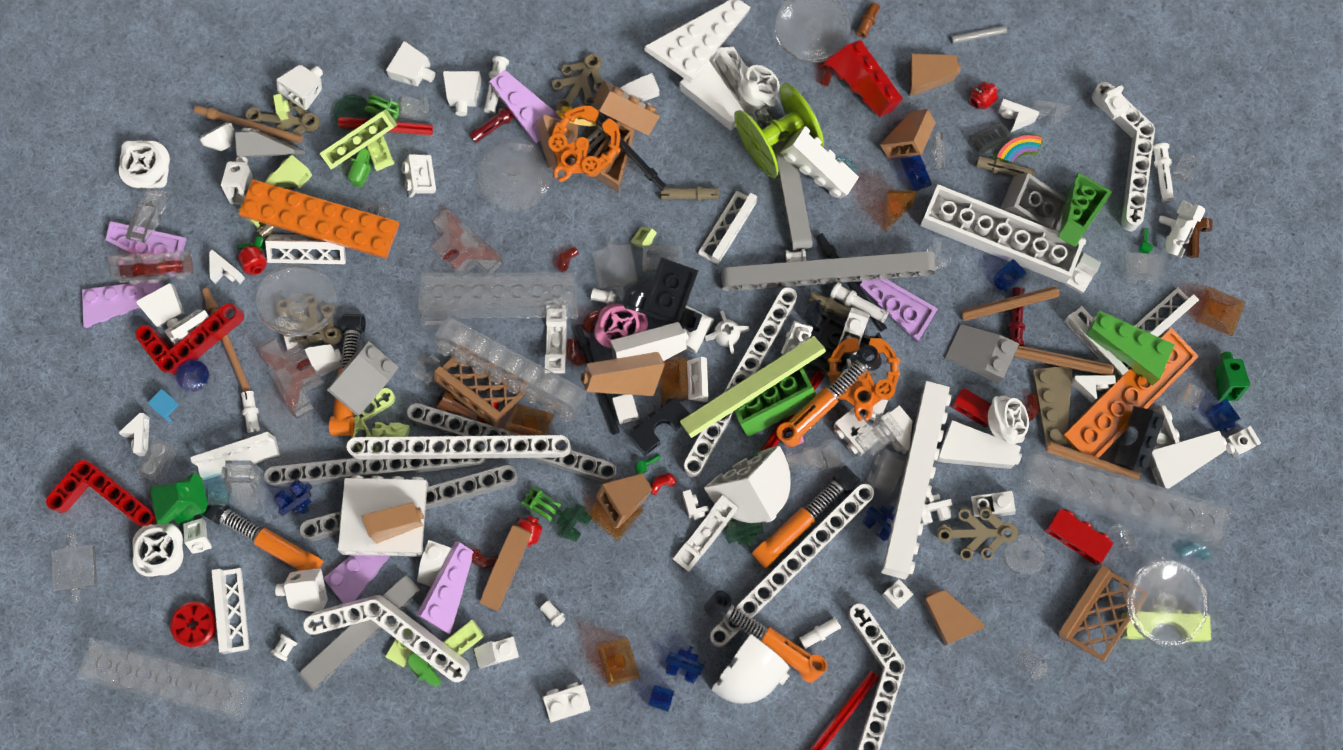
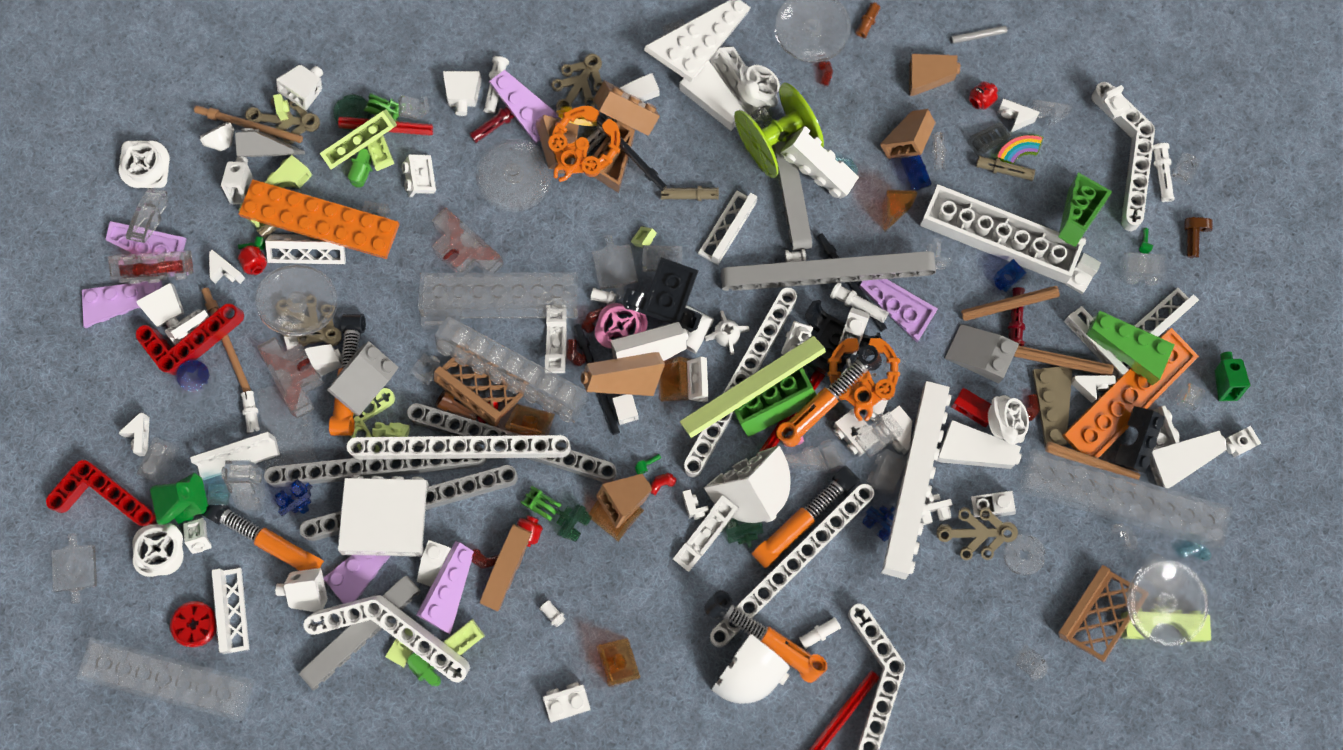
(163, 404): dark azure panel -> none
(277, 651): white bush -> none
(392, 521): medium nougat slope -> none
(410, 66): white torso -> none
(496, 652): white slope -> none
(564, 259): clear red arm -> none
(644, 435): black arch -> none
(661, 698): clear blue brick -> none
(684, 661): clear blue hips -> none
(830, 305): dark tan pin -> none
(866, 77): red wedge -> none
(897, 595): white brick -> none
(951, 617): medium nougat slope -> none
(1034, 201): light grey slope -> none
(1079, 536): red brick -> none
(1182, 227): white piece -> none
(1220, 311): clear orange slope -> none
(1228, 411): clear blue brick -> none

